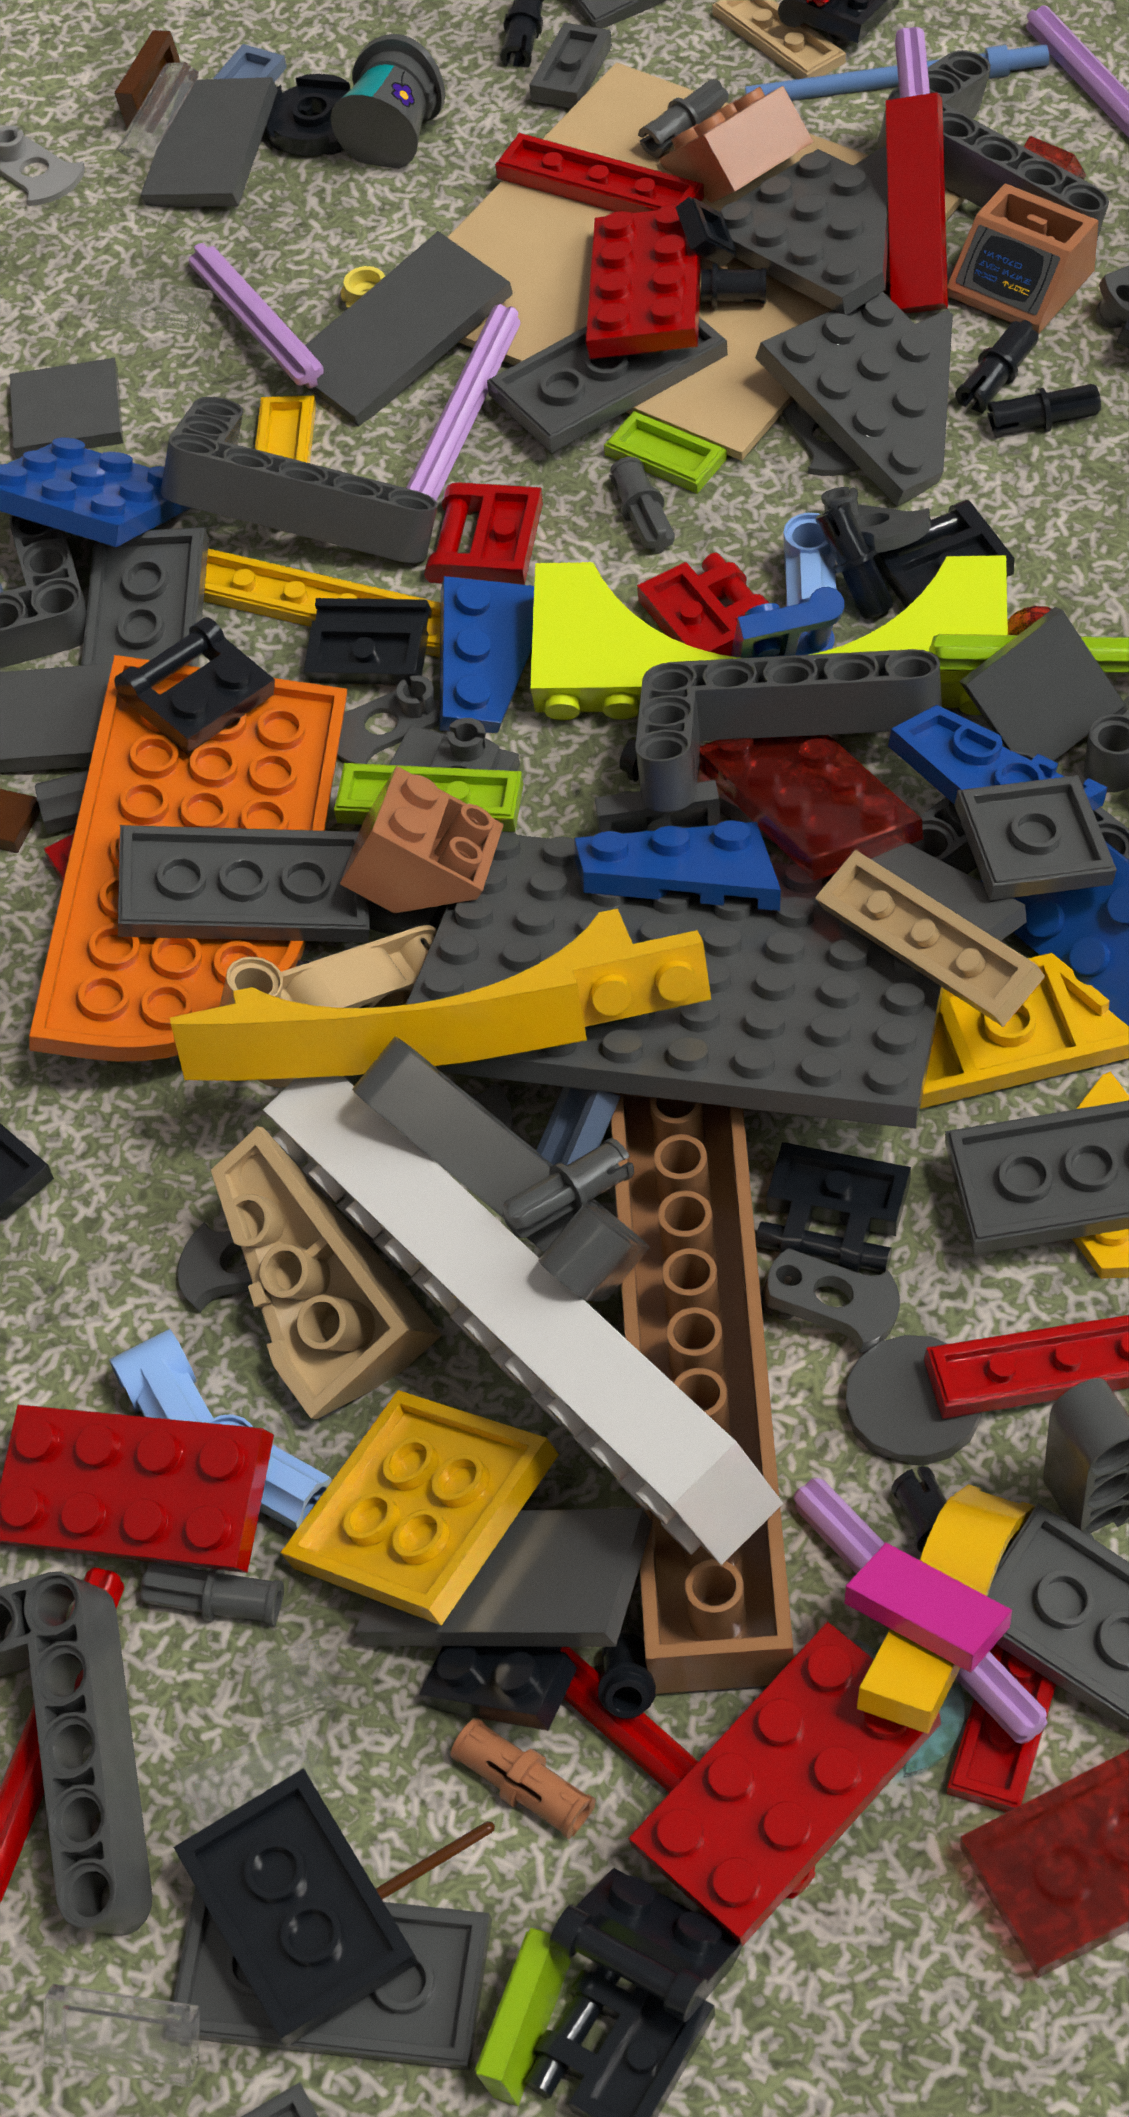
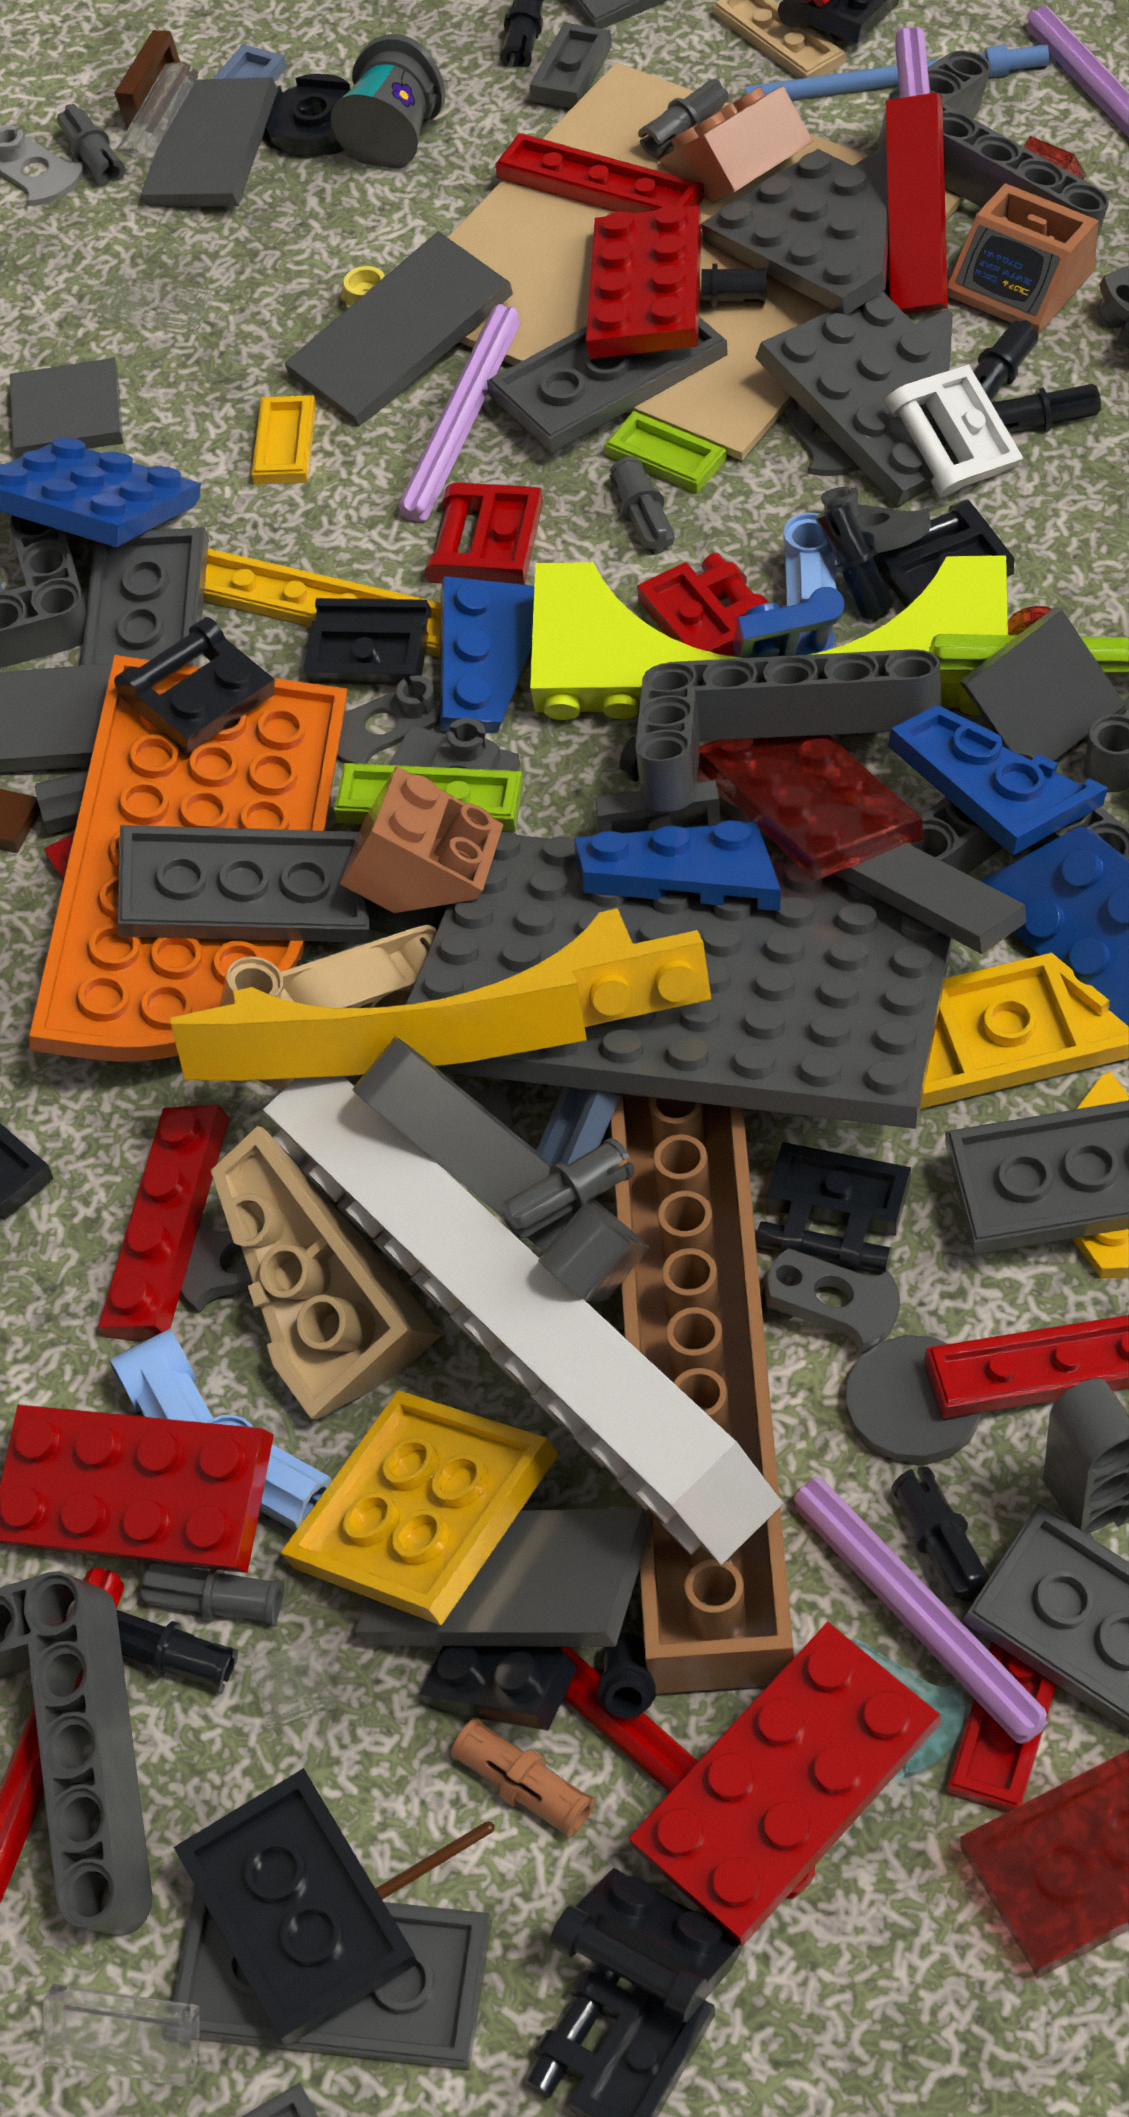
(90, 145): none -> dark grey axle
(164, 1223): none -> red plate
(176, 1651): none -> black axle
(219, 476): dark grey beam -> none
(237, 1776): clear tile -> none
(256, 316): lavender axle -> none
(522, 2017): lime tile -> none
(706, 231): black tile -> none
(928, 1607): dark pink tile -> none
(930, 938): tan plate -> none
(966, 422): none -> white plate
(966, 1544): yellow piece -> none
(1034, 837): dark grey tile -> none

